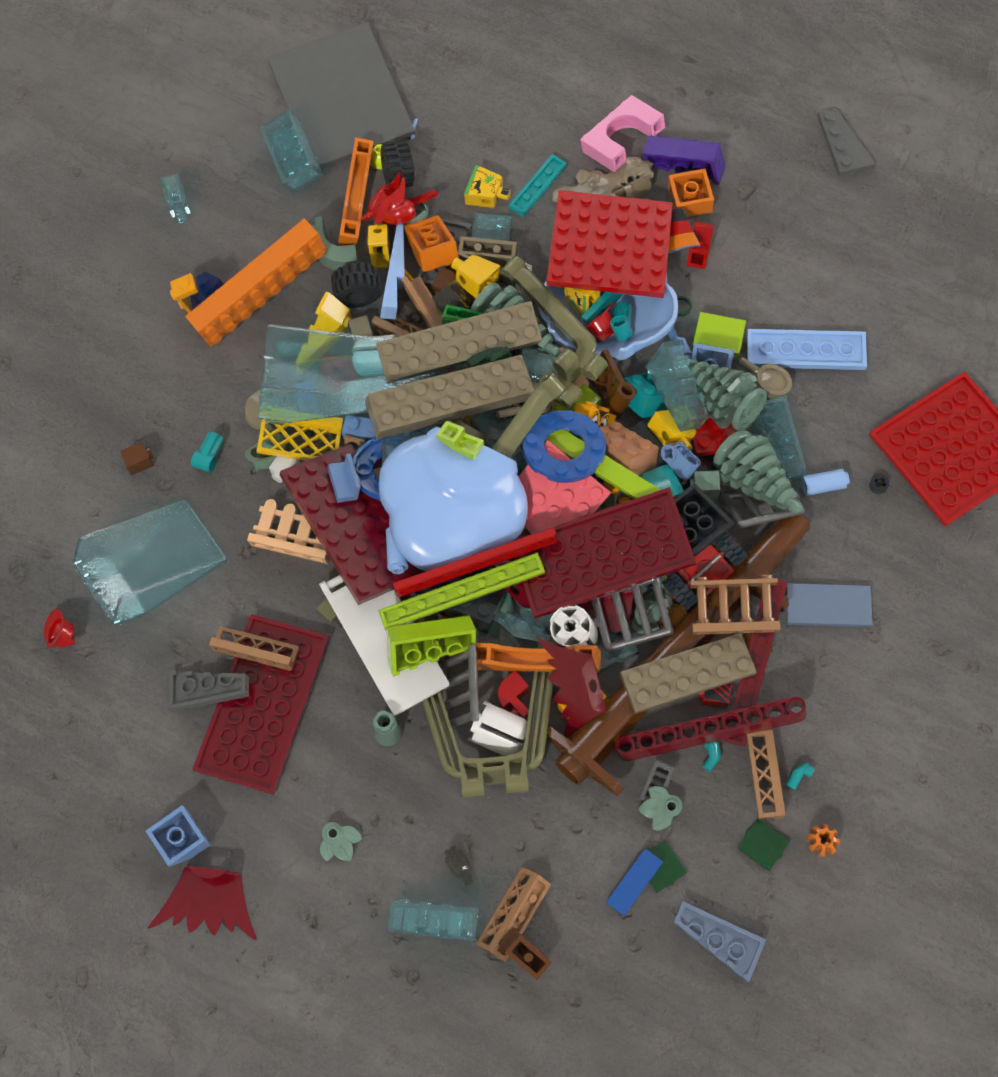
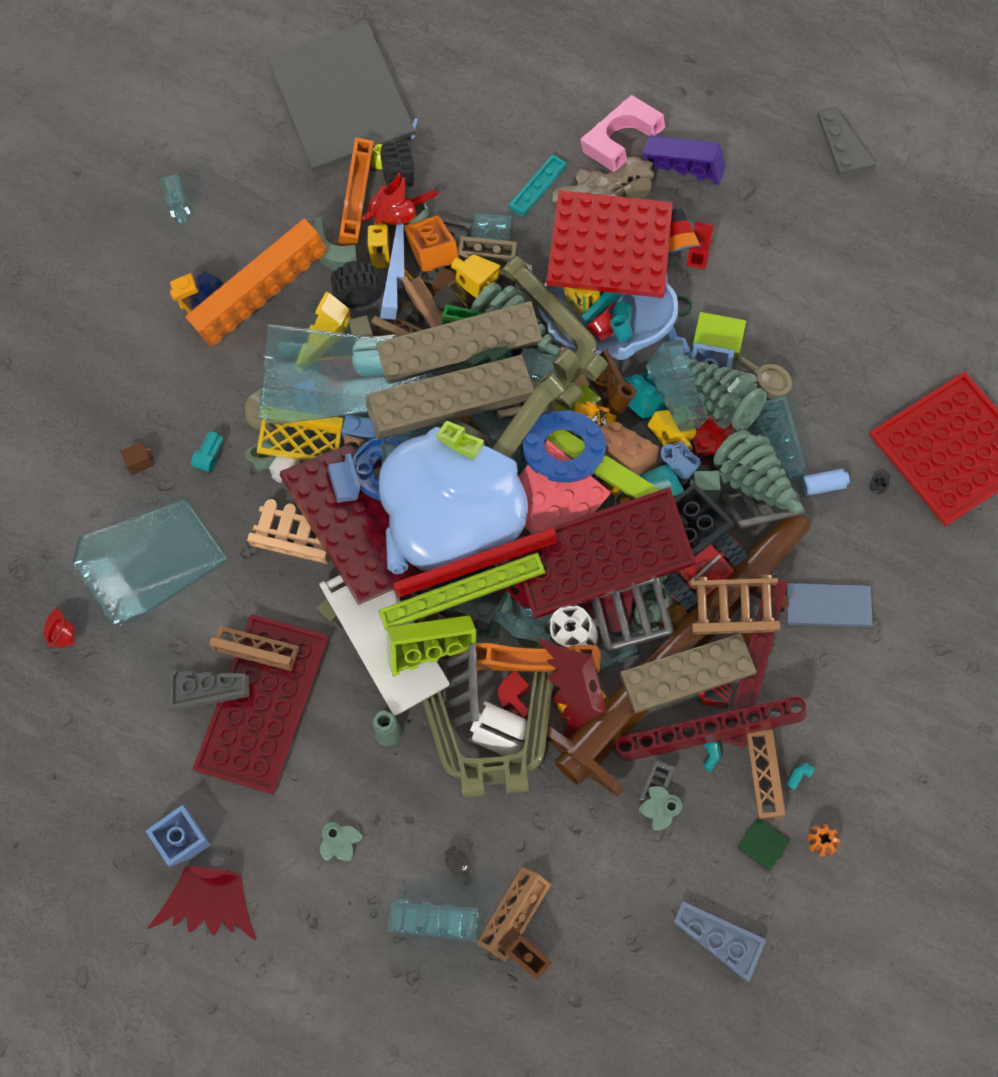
(291, 151): clear light blue brick -> none
(485, 188): yellow torso -> none
(634, 882): blue tile -> none
(669, 871): dark green piece -> none
(691, 192): orange brick -> none
(807, 349): light blue plate -> none

